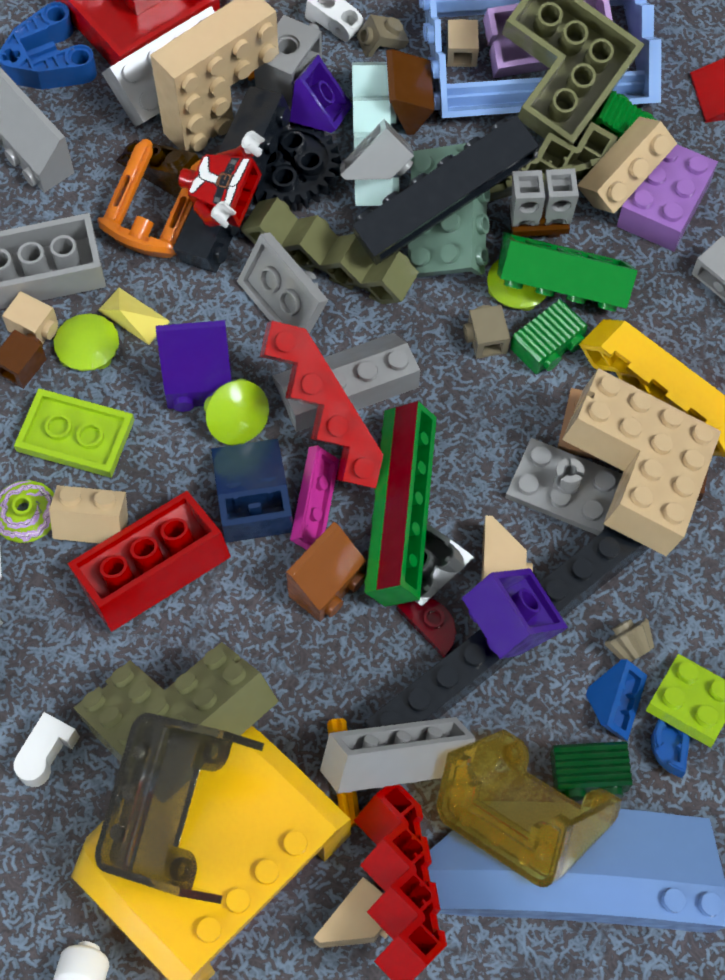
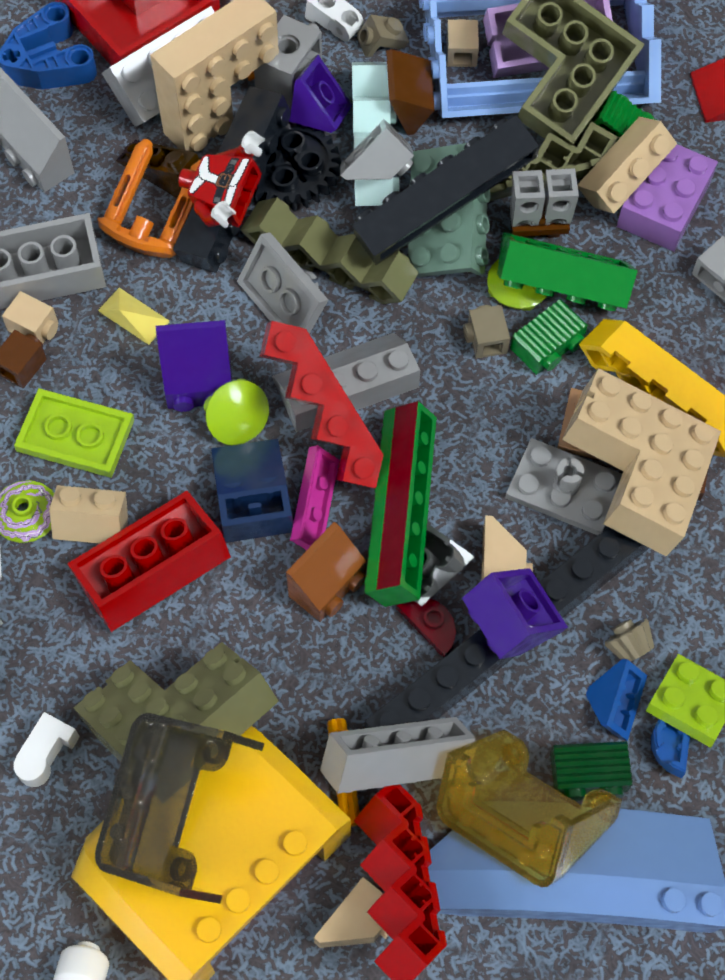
(86, 342): lime dish -> none

